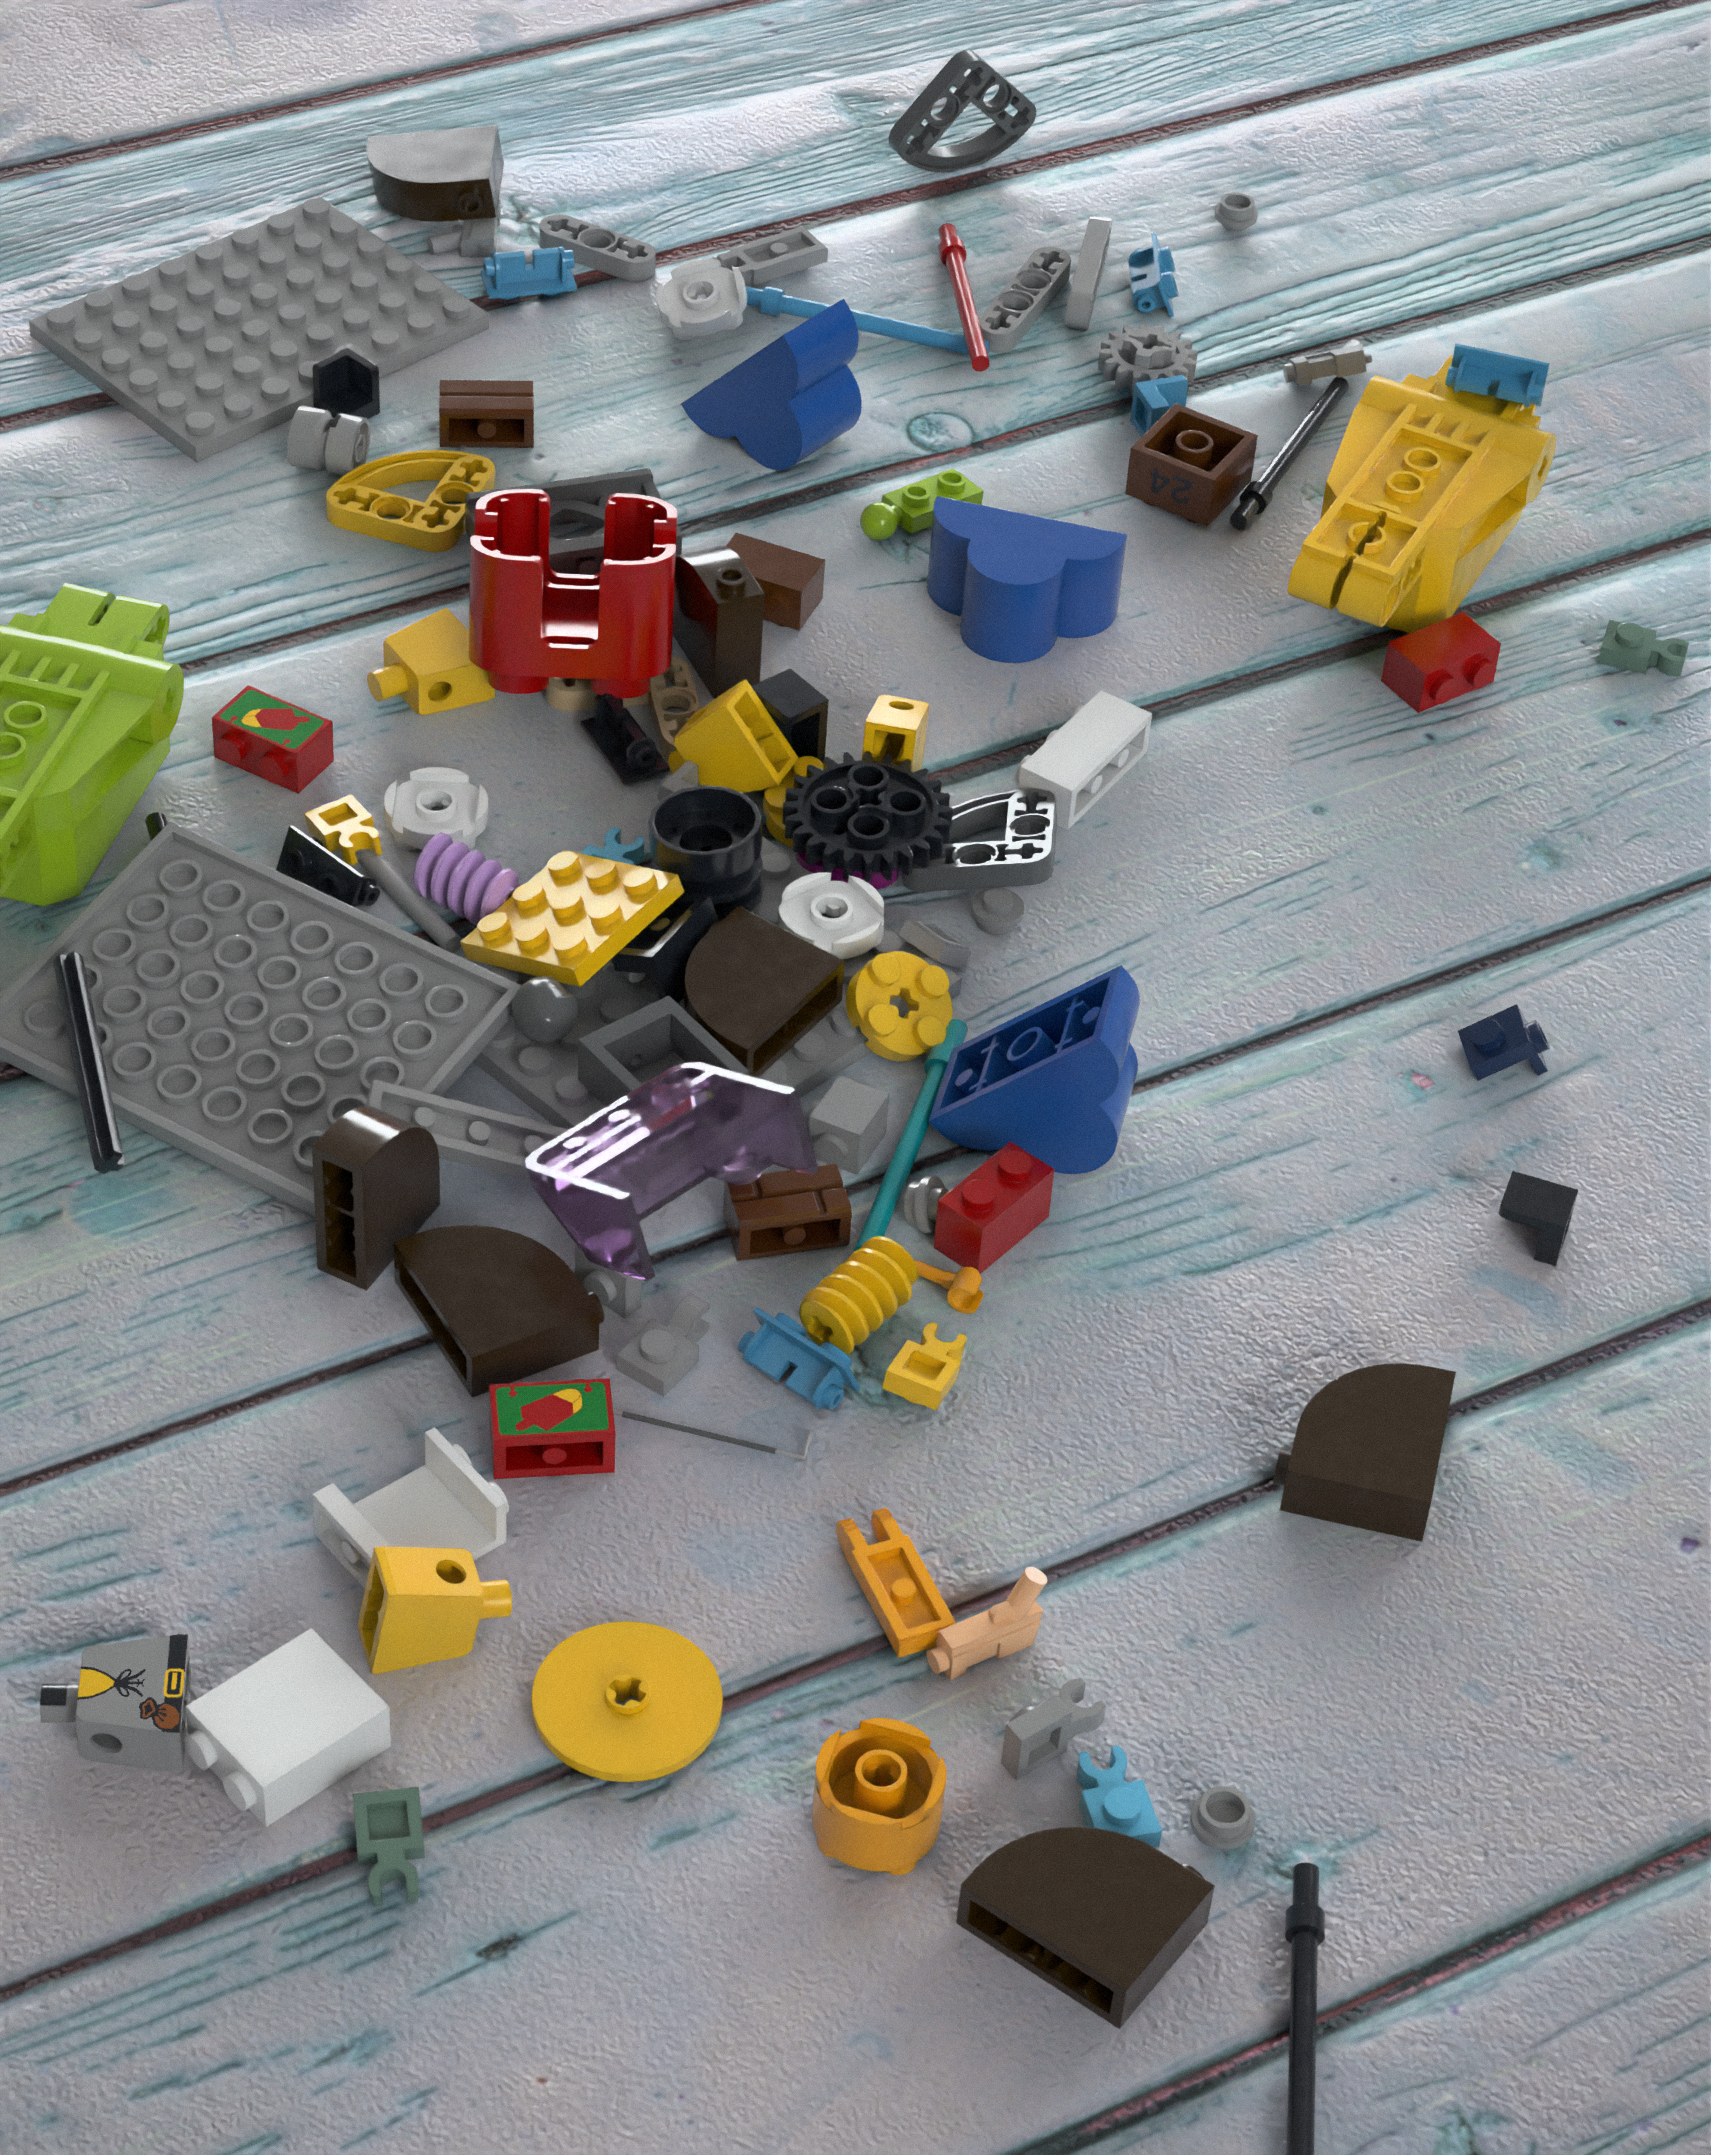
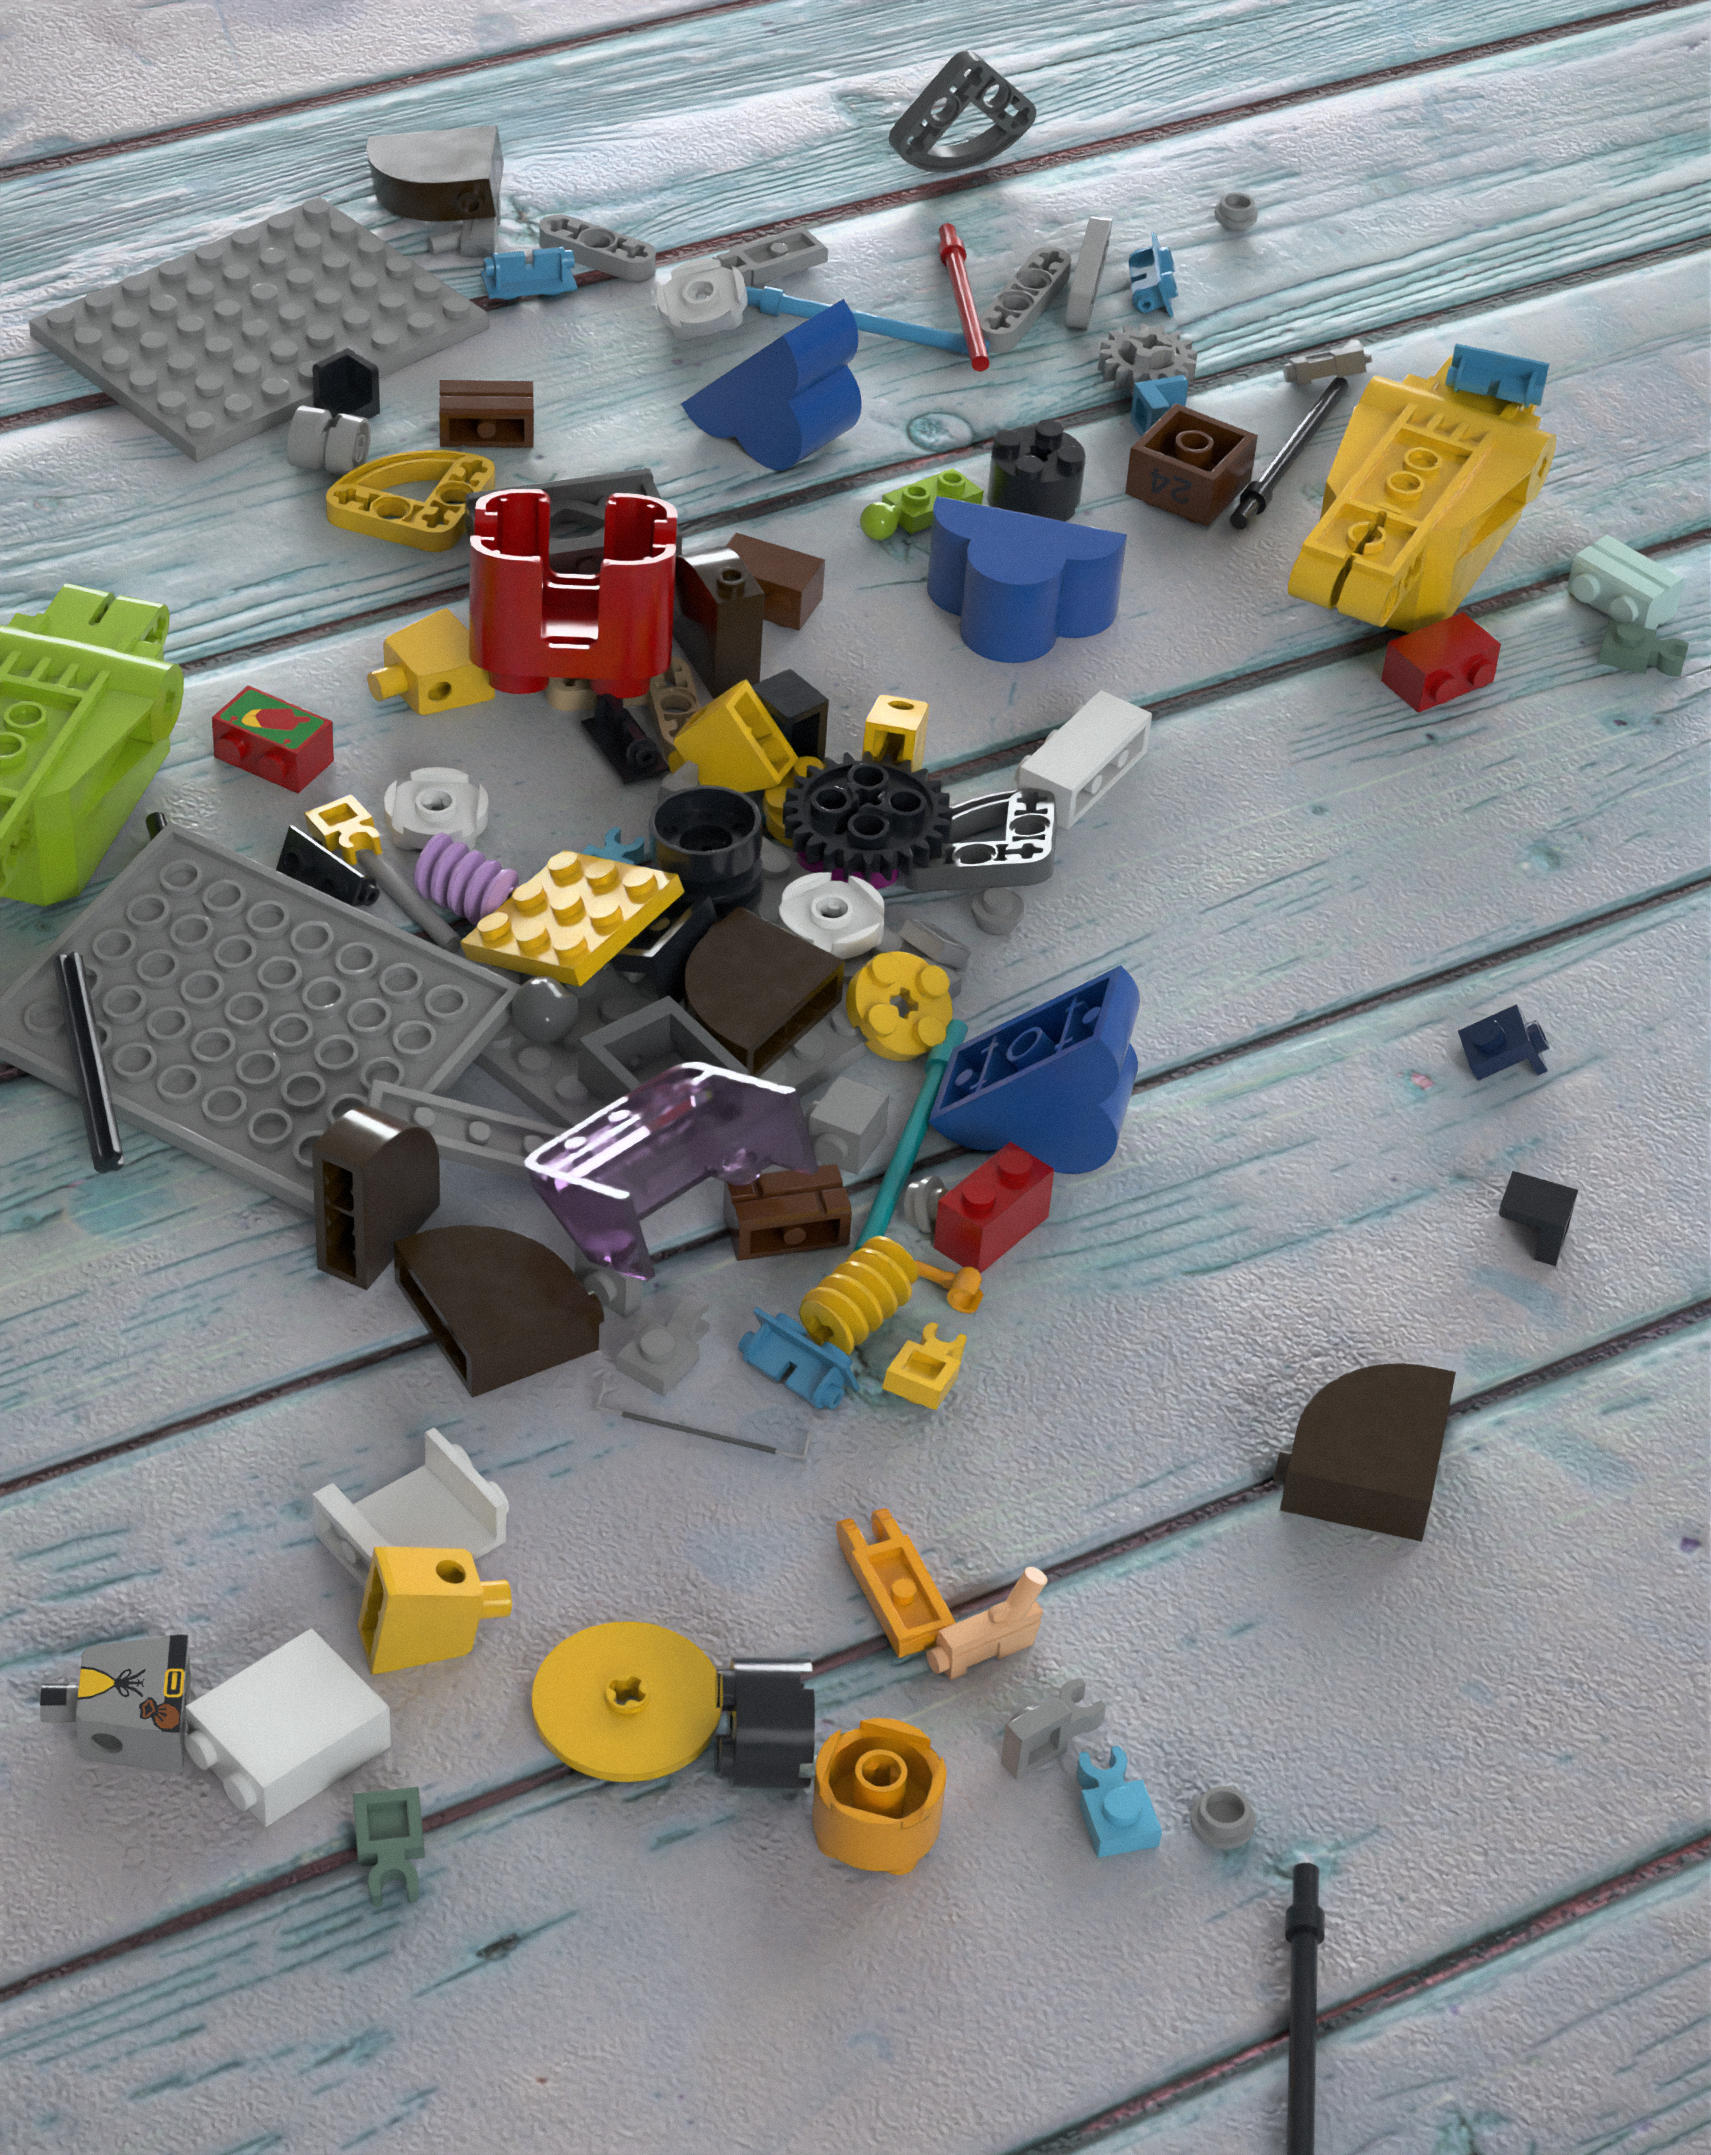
(552, 1428): brick -> none
(766, 1723): none -> black brick
(1036, 471): none -> black brick
(1087, 1913): dark brown brick -> none
(1624, 584): none -> light aqua brick

